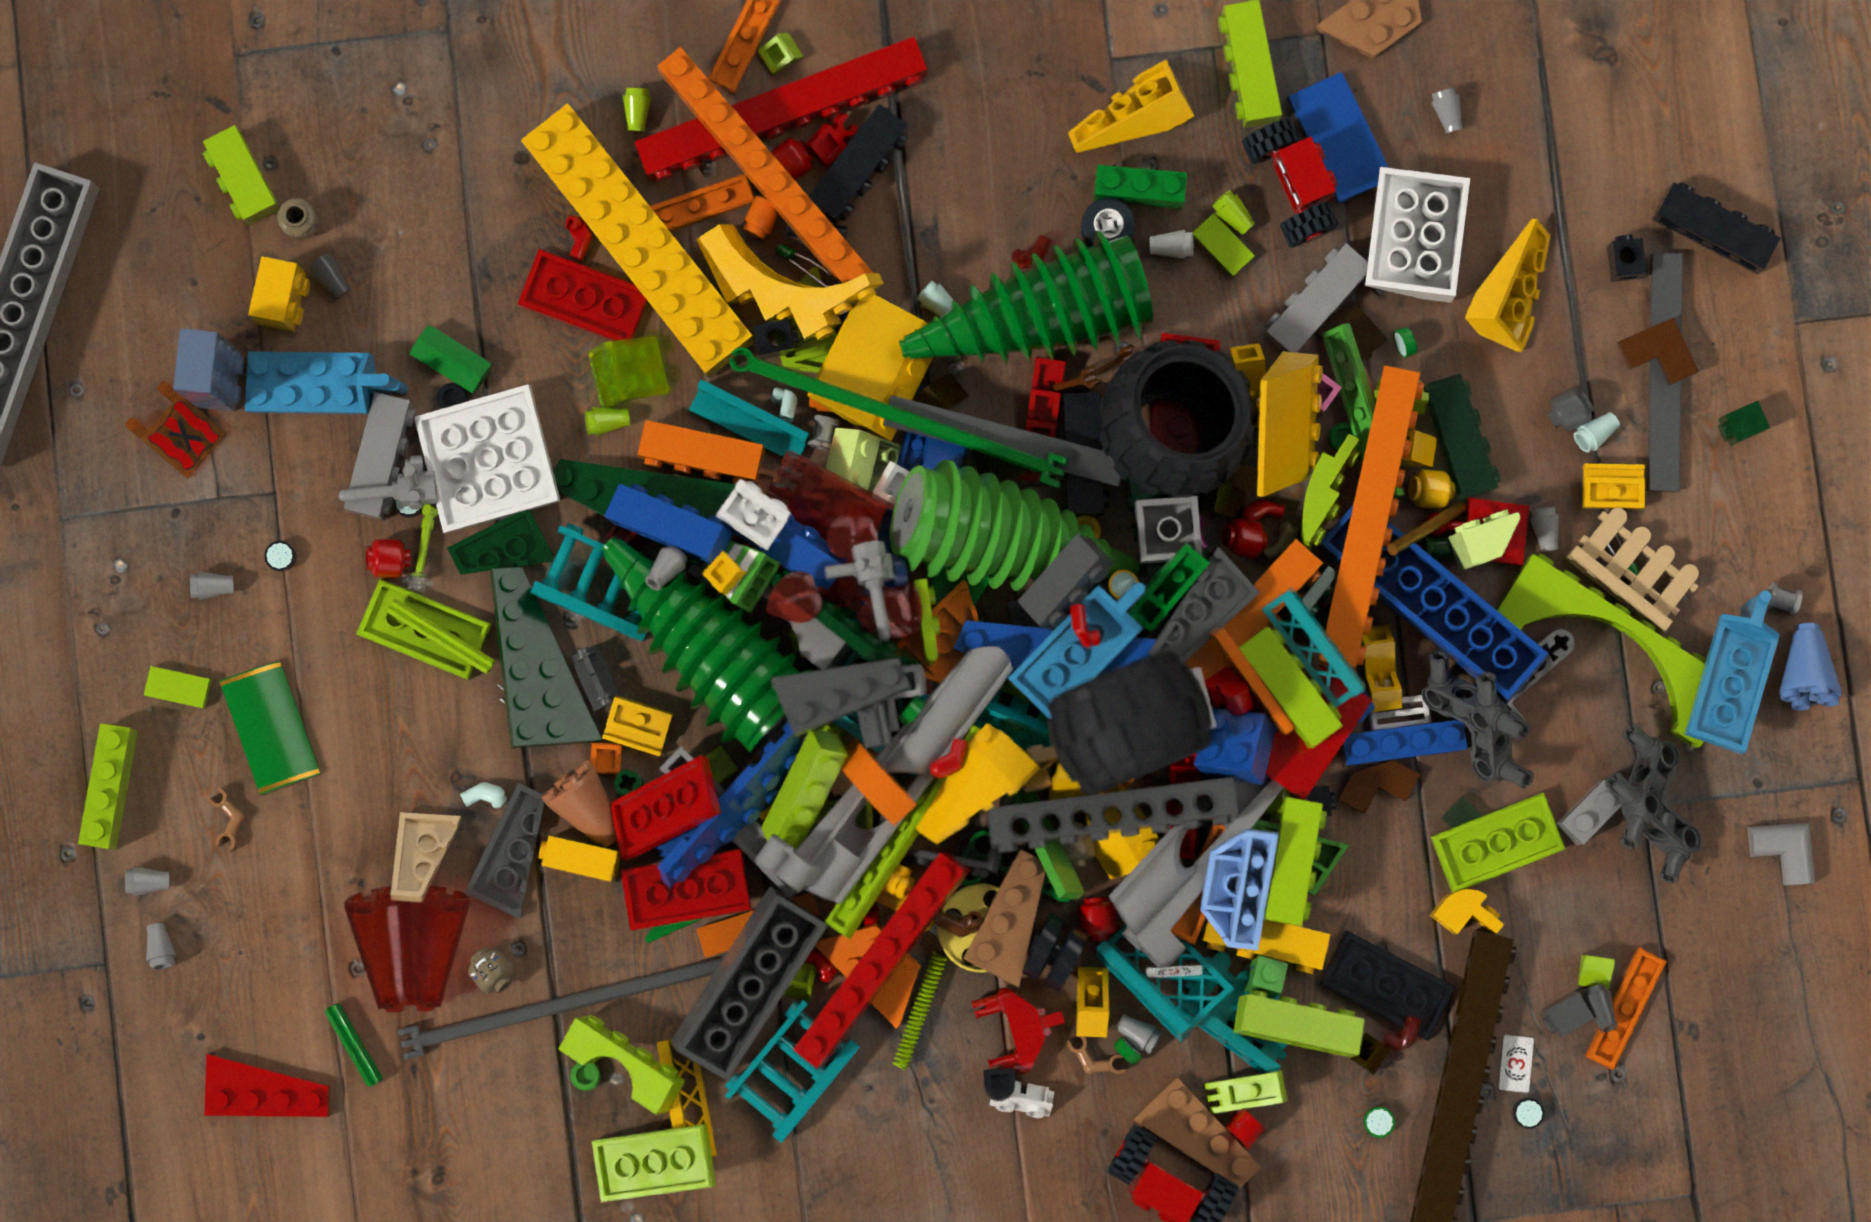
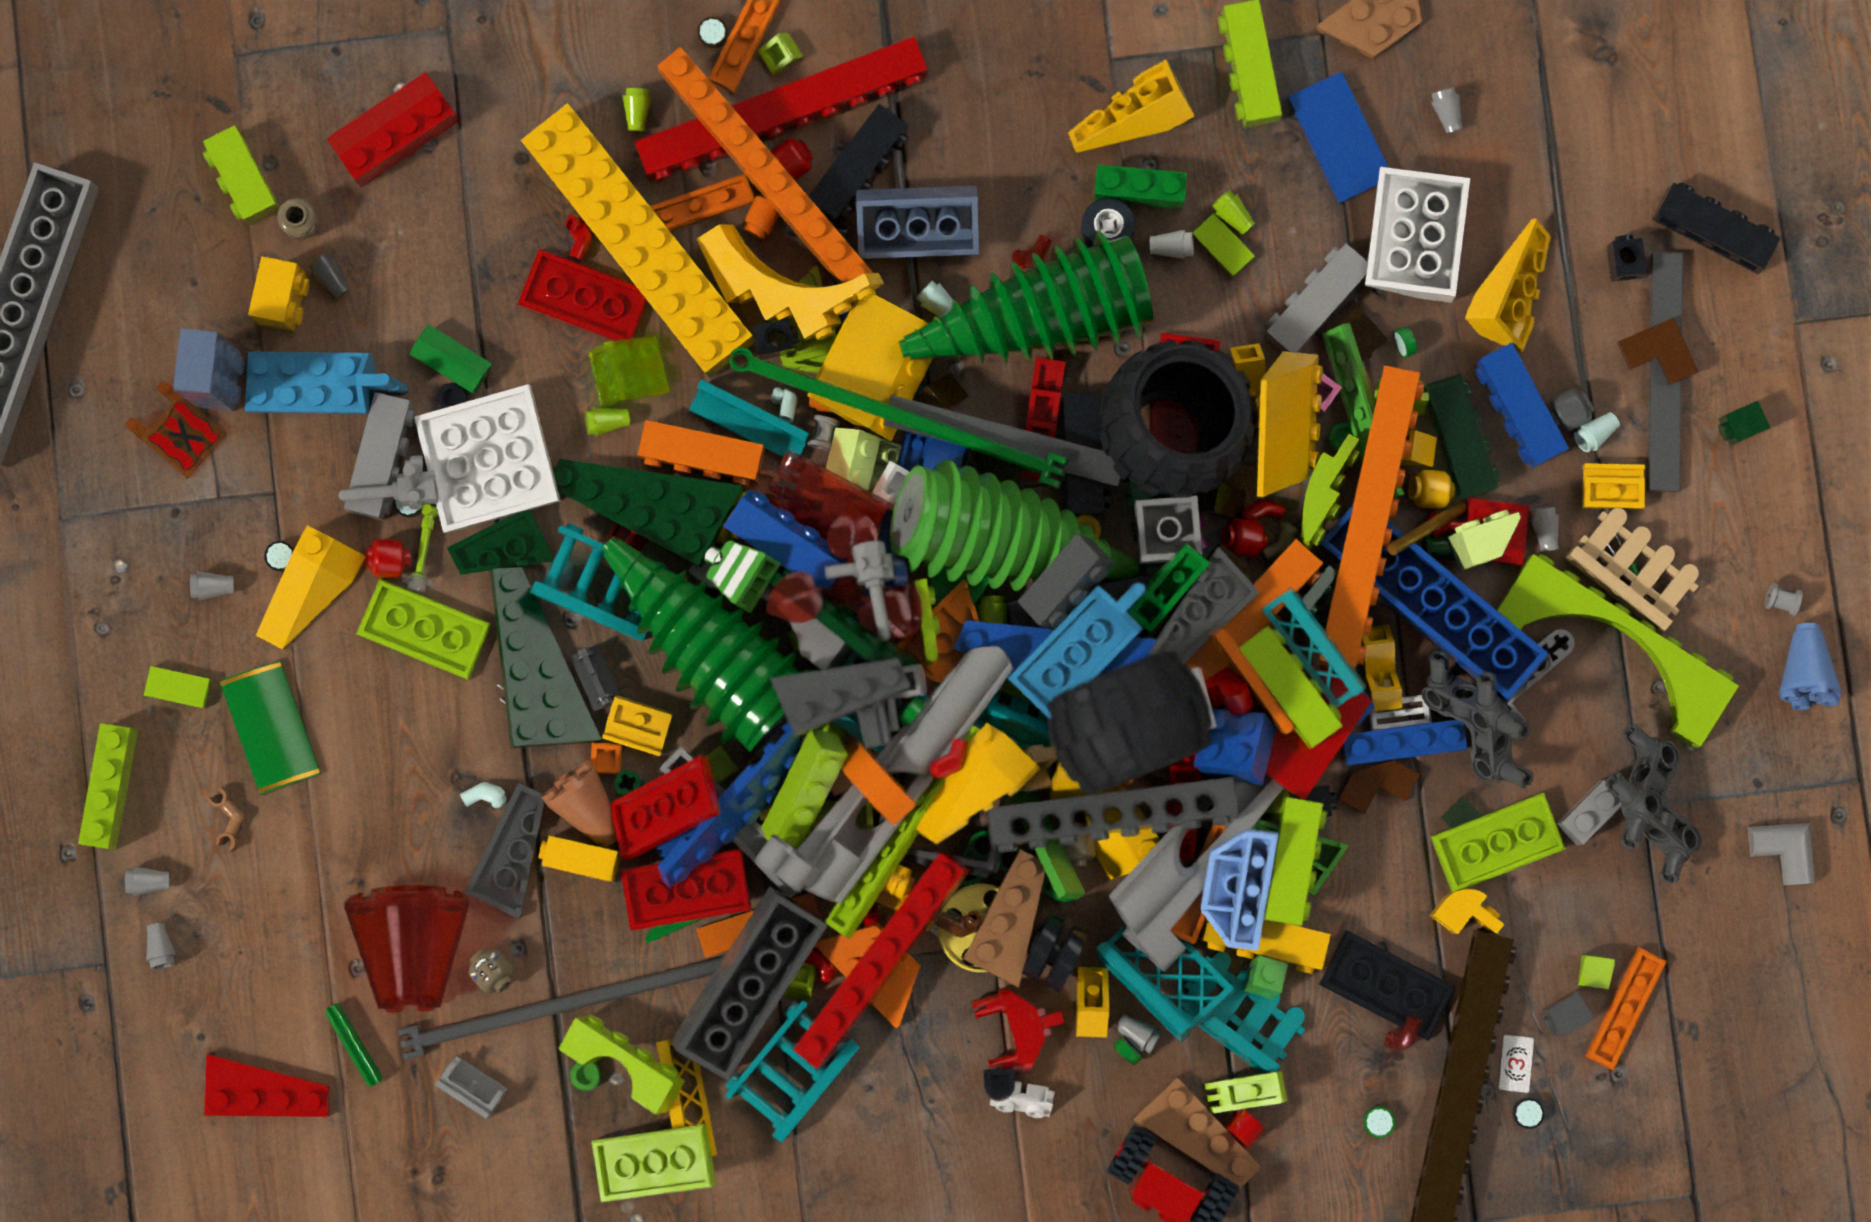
(311, 581): none -> yellow wedge
(393, 129): none -> red slope
(419, 852): tan wing -> none
(441, 636): lime axle -> none
(471, 1087): none -> light grey hinge
(666, 566): light grey cone -> none
(668, 524): blue brick -> none
(712, 32): none -> light aqua tile
(724, 573): yellow plate -> none
(754, 514): white bracket -> none
(790, 255): piece -> none
(828, 140): red plate -> none
(917, 222): none -> sand blue brick
(920, 1011): lime piece -> none
(992, 610): none -> lime brick
(1080, 627): red arm -> none
(1087, 375): reddish brown flag -> none
(1091, 1066): medium nougat arm -> none
(1098, 918): red head -> none
(1121, 582): light aqua tile -> none
(1174, 971): clear sticker -> none
(1299, 1025): lime brick -> none
(1301, 176): brick -> none
(1371, 1054): dark brown brick -> none
(1521, 406): none -> blue brick
(1601, 1006): dark grey cone -> none
(1734, 677): dark azure hinge -> none

